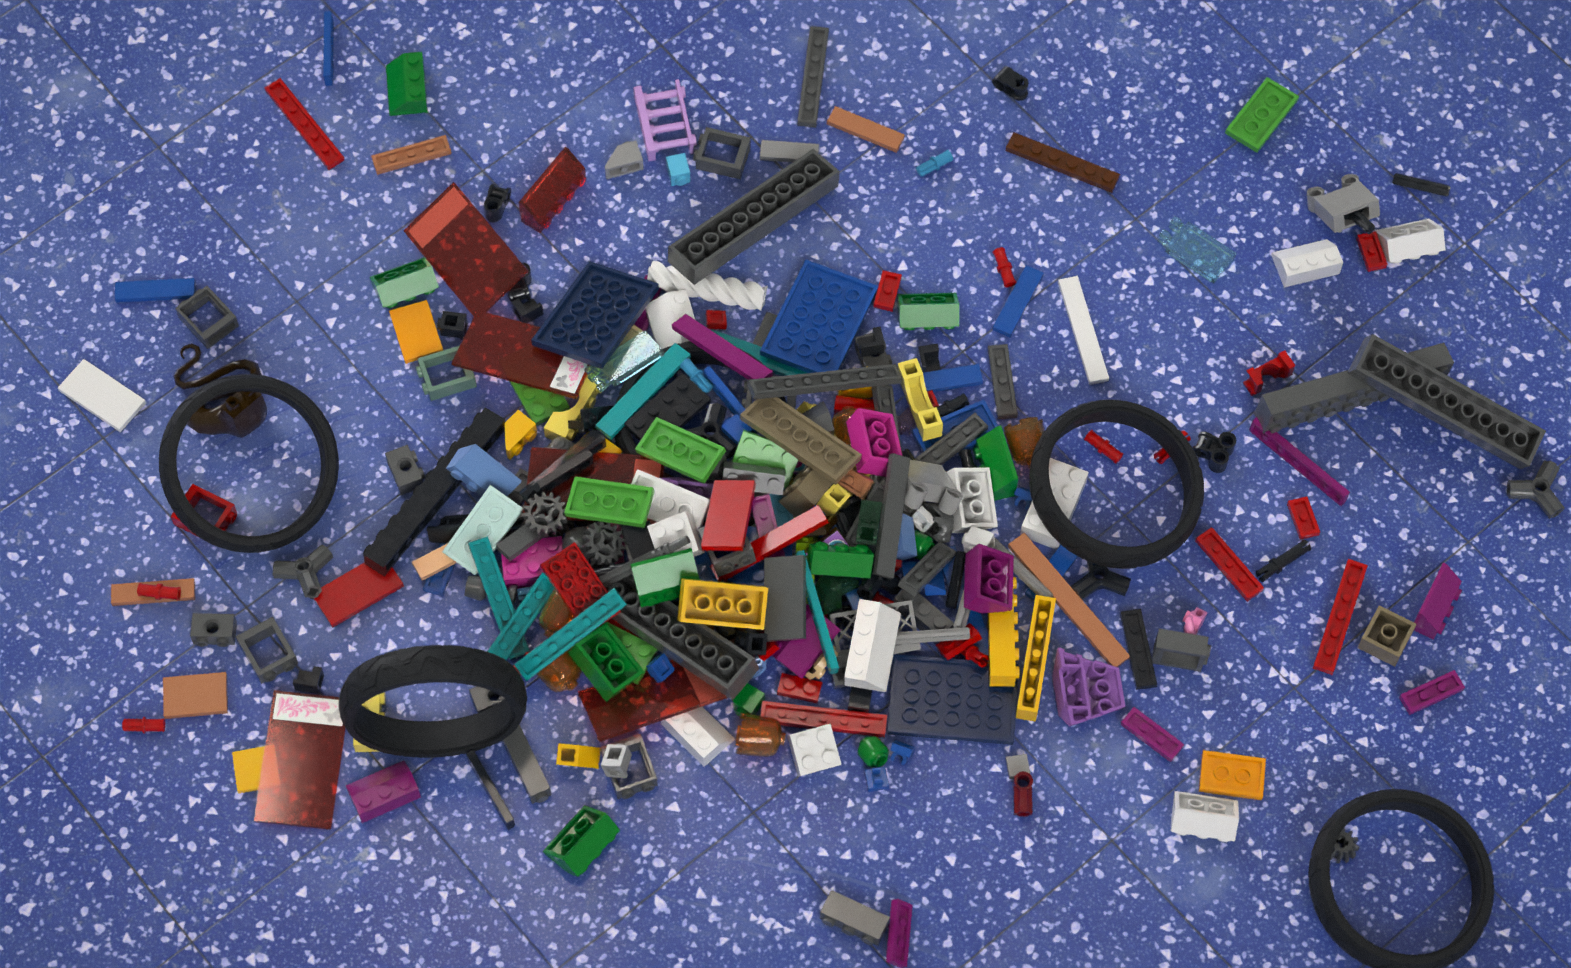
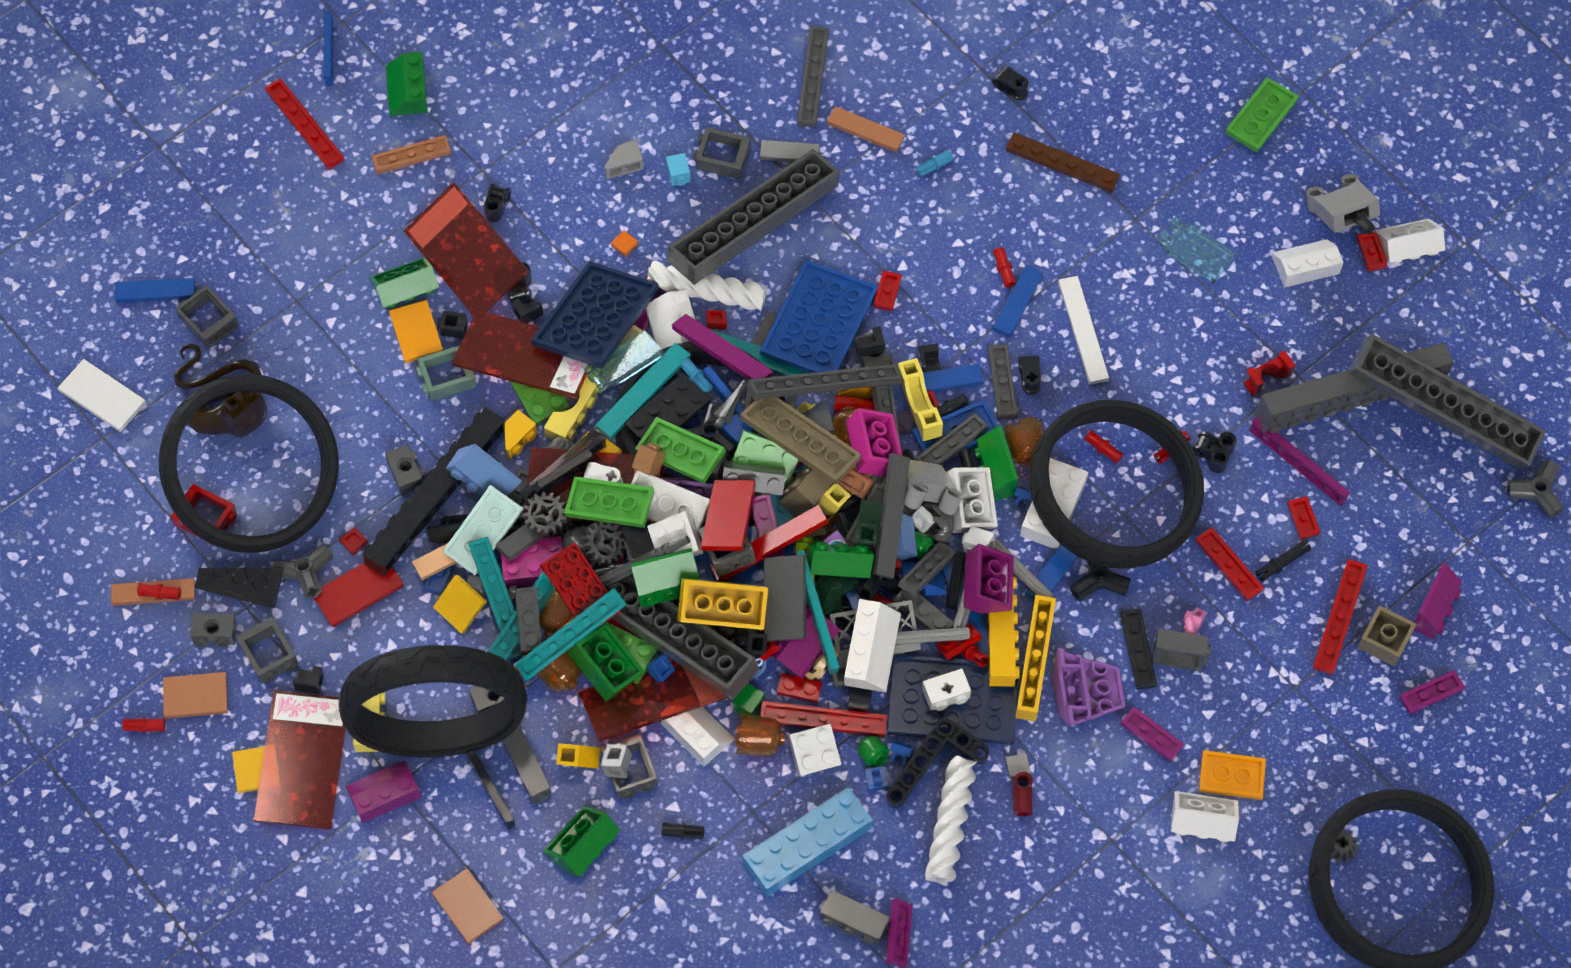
(246, 584): none -> black wing
(353, 541): none -> red tile
(459, 604): none -> yellow tile
(467, 906): none -> nougat tile
(528, 619): none -> dark grey brick
(552, 191): clear red slope -> none
(589, 418): black bracket -> none
(602, 472): none -> white piece
(624, 243): none -> orange tile
(649, 131): lavender fence -> none
(649, 459): none -> medium nougat brick
(683, 831): none -> black axle
(725, 412): none -> dark grey piece
(807, 842): none -> dark azure brick
(928, 310): slope -> none
(930, 756): none -> black beam
(950, 817): none -> white piece
(952, 682): none -> white brick
(1030, 373): none -> black piece
(1069, 601): nougat tile -> none
(1421, 184): black axle -> none

